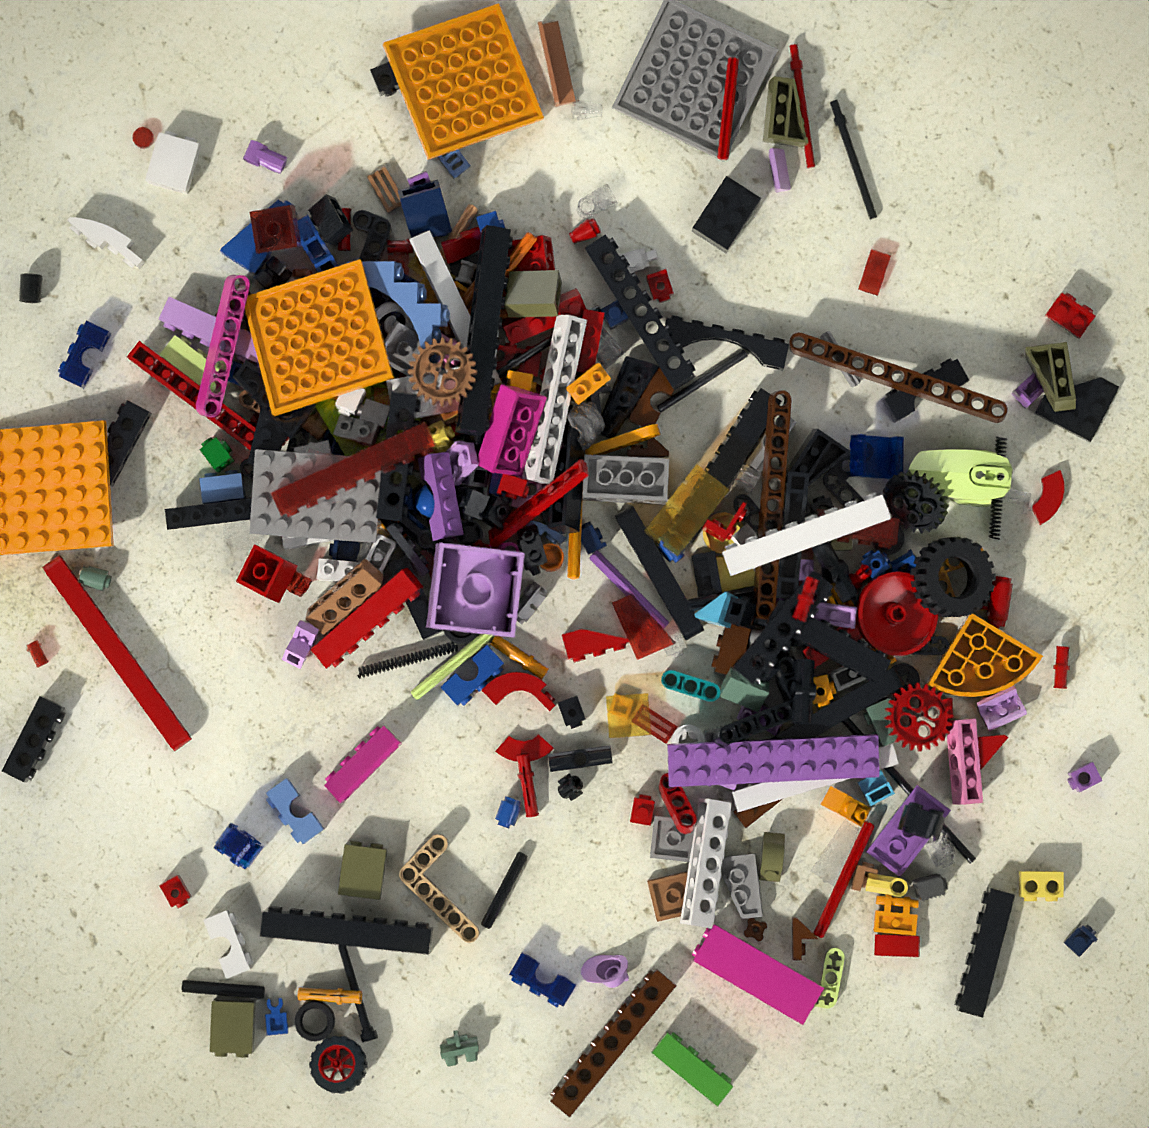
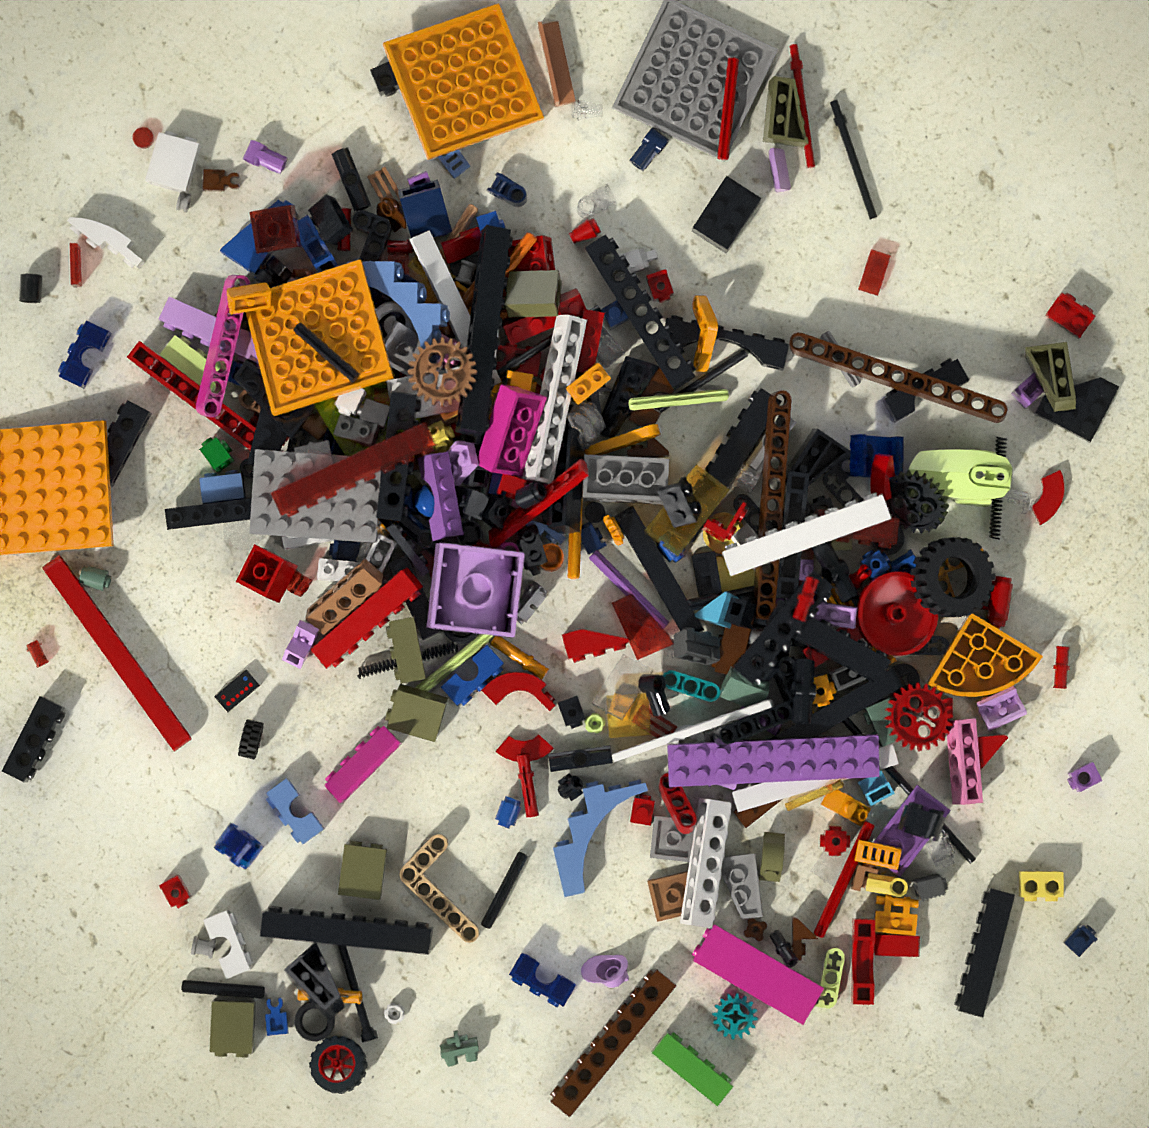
(75, 265): none -> clear red tile
(183, 202): none -> light grey bush
(203, 947): none -> light grey bush
(216, 180): none -> reddish brown plate
(237, 691): none -> black tile
(249, 298): none -> light orange slope
(250, 739): none -> black tyre
(315, 981): none -> black wedge
(326, 352): none -> black axle
(356, 191): none -> black piece
(388, 1013): none -> white plate
(390, 209): none -> reddish brown plate
(405, 650): none -> olive wedge
(416, 712): none -> olive brick
(504, 189): none -> dark blue piece
(530, 495): none -> black brick
(582, 826): none -> medium blue arch
(594, 512): none -> black tile
(594, 728): none -> yellowish green plate
(613, 529): none -> light orange gear
(621, 687): none -> clear piece
(651, 146): none -> dark blue piece
(654, 688): none -> black piece
(678, 399): none -> yellowish green axle
(680, 503): none -> black bracket
(693, 730): none -> white tile
(696, 646): none -> dark grey brick
(709, 327): none -> light orange beam
(749, 1018): none -> teal gear
(783, 949): none -> black axle
(814, 795): none -> clear yellow bar
(826, 840): none -> red brick
(862, 961): none -> red arch
(881, 472): none -> red slope
(895, 860): none -> light orange slope

